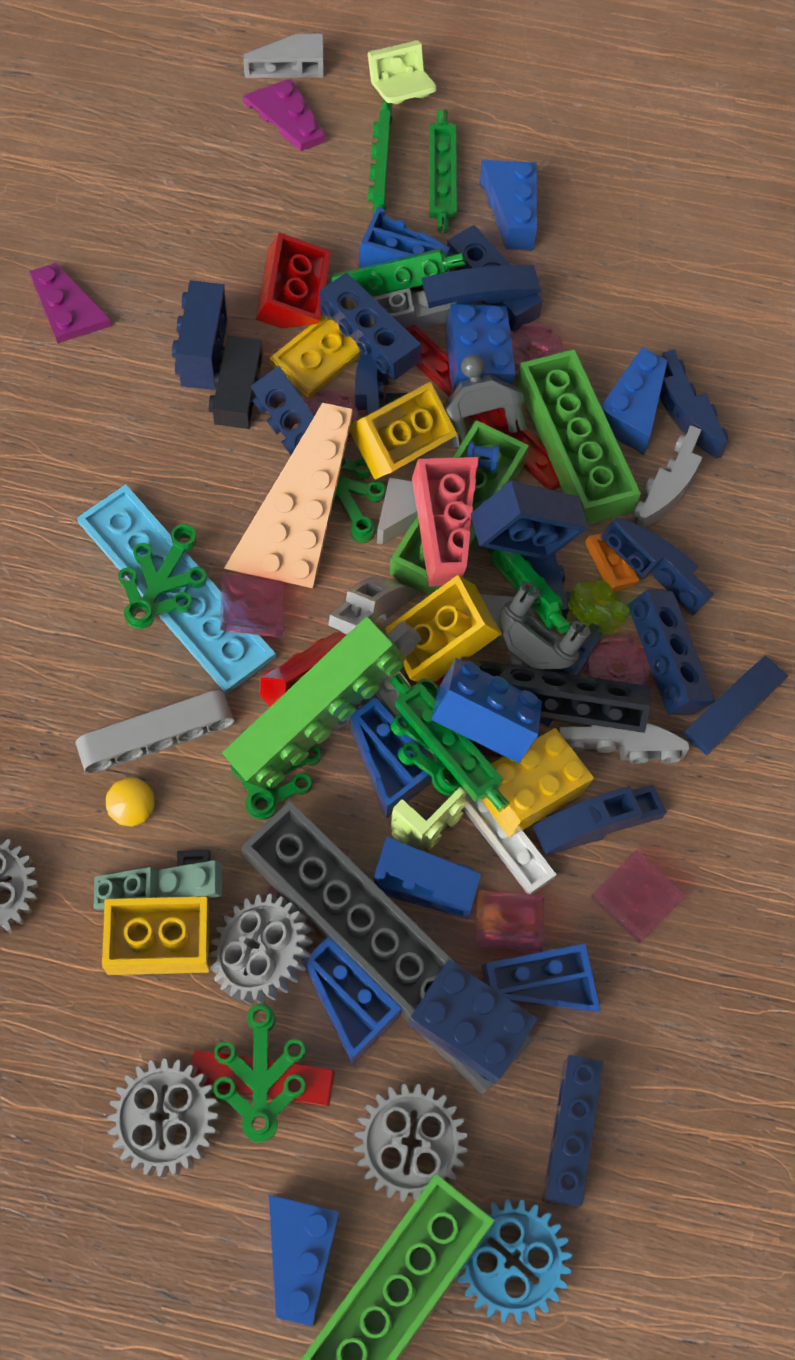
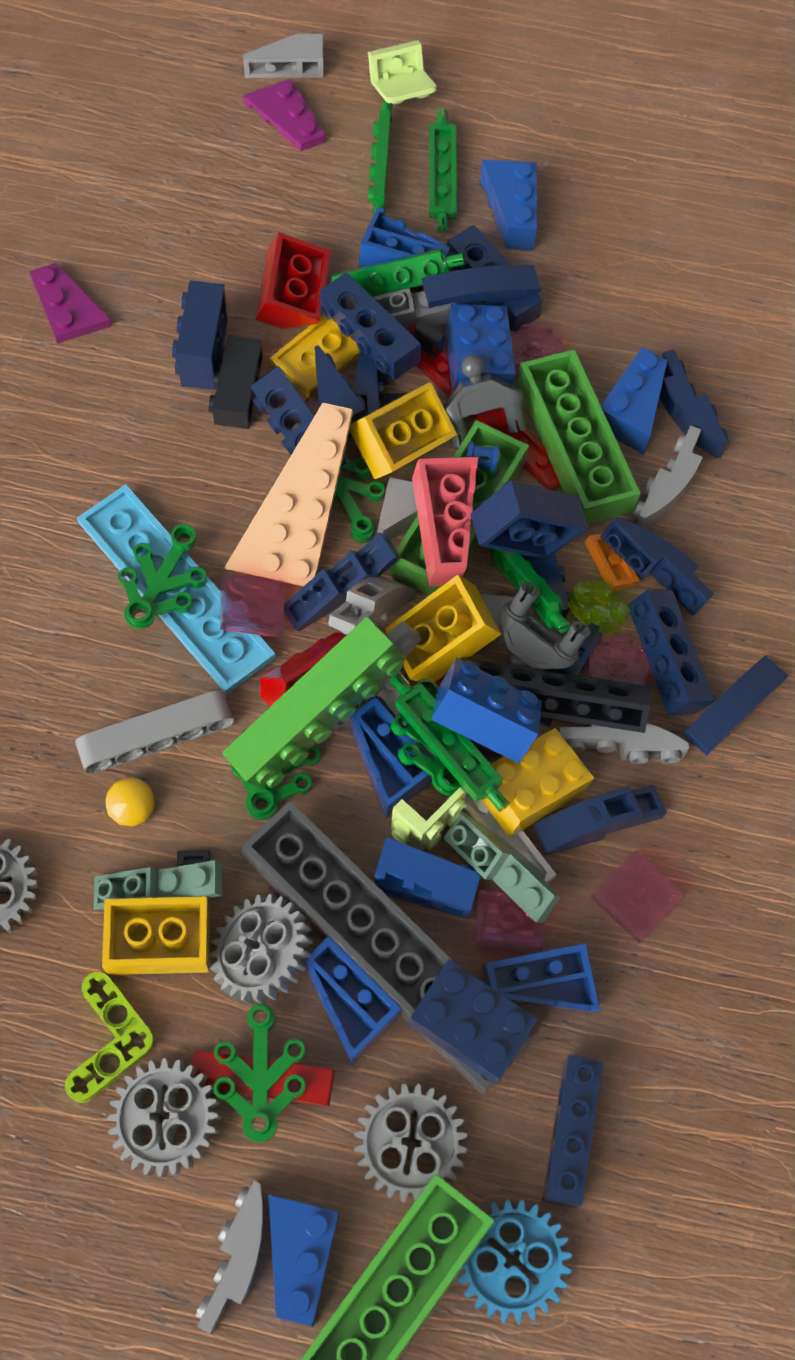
(122, 1033): none -> lime beam
(244, 1243): none -> light grey slope
(330, 586): none -> dark blue slope
(336, 388): none -> dark blue slope
(430, 339): none -> black tile
(504, 865): none -> sand green slope

